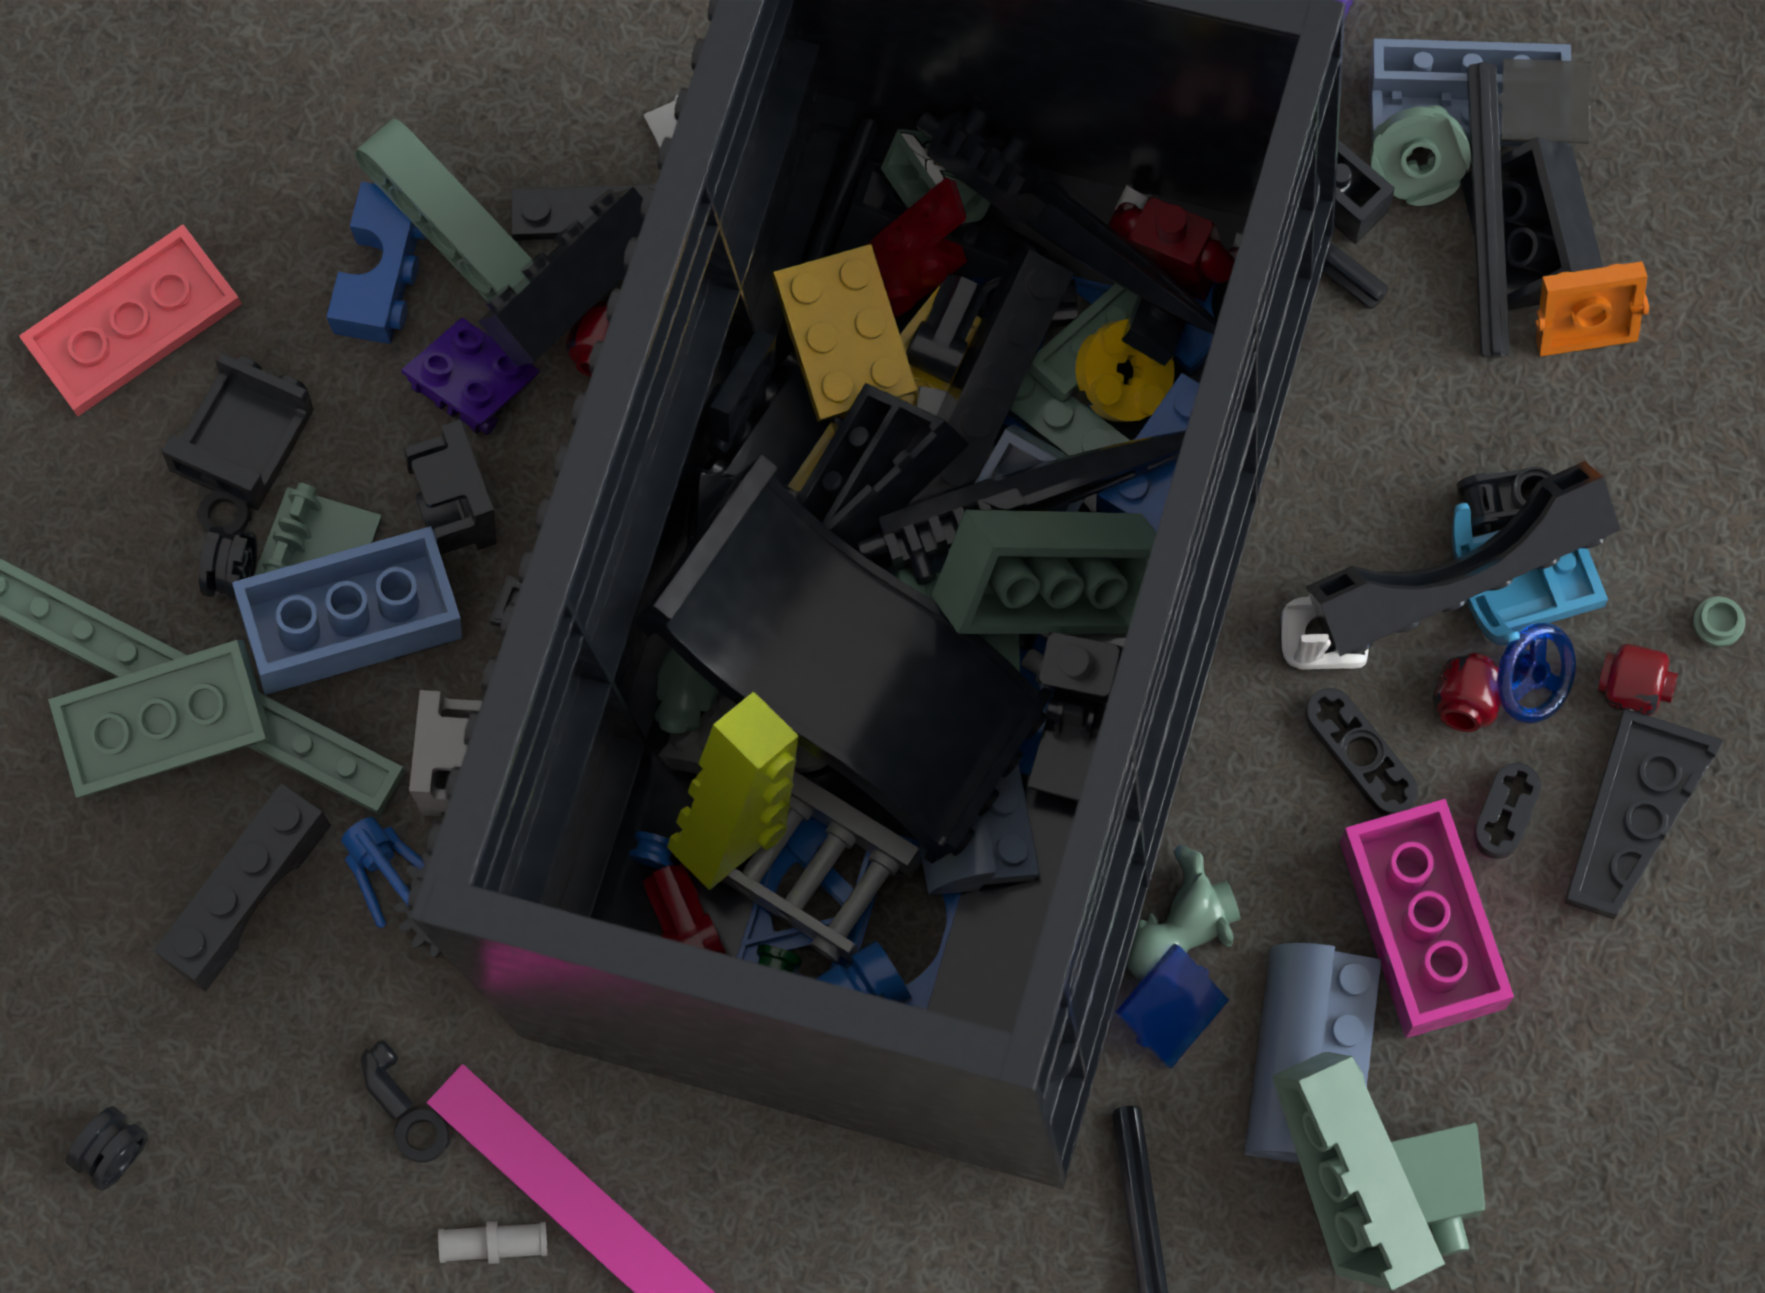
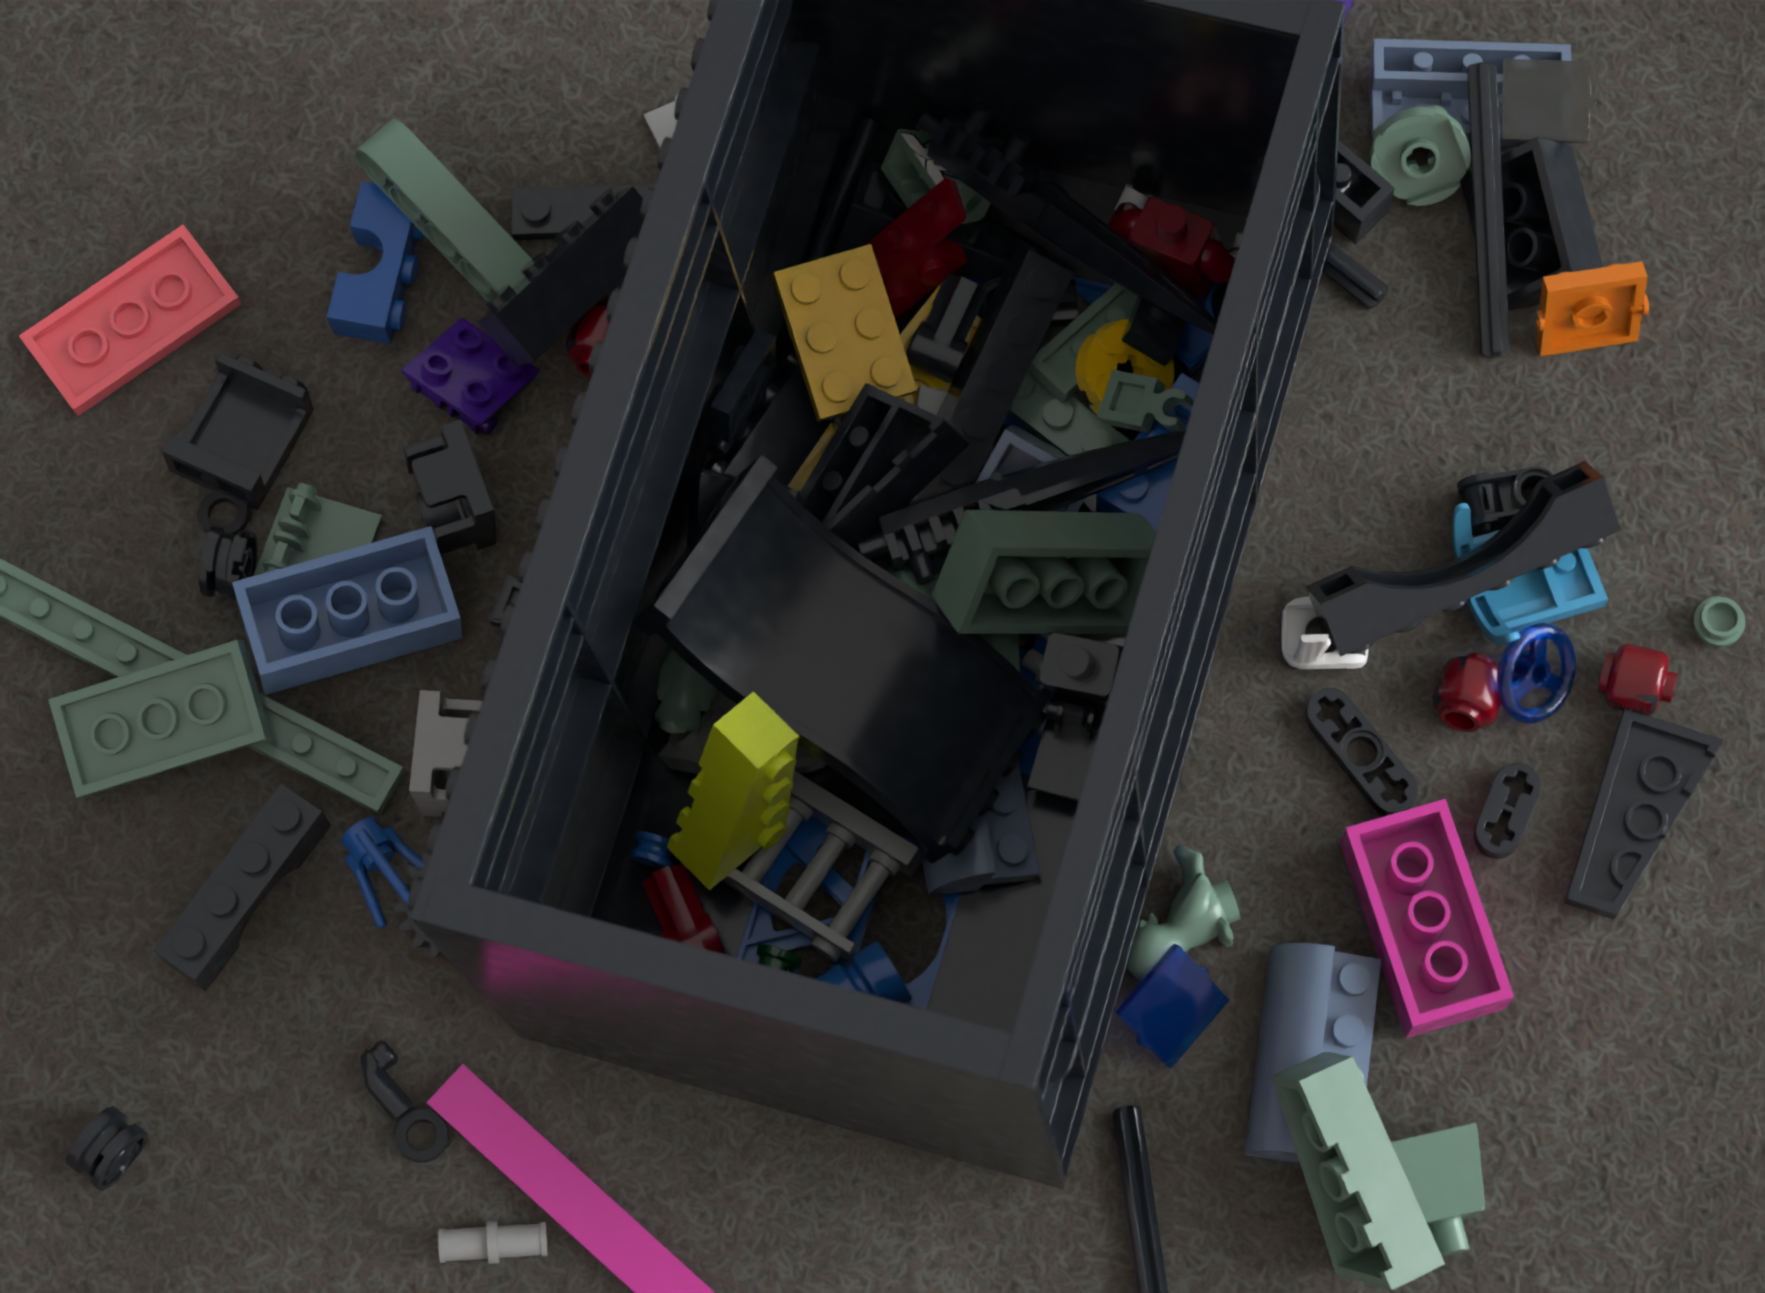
(1138, 400): none -> sand green plate

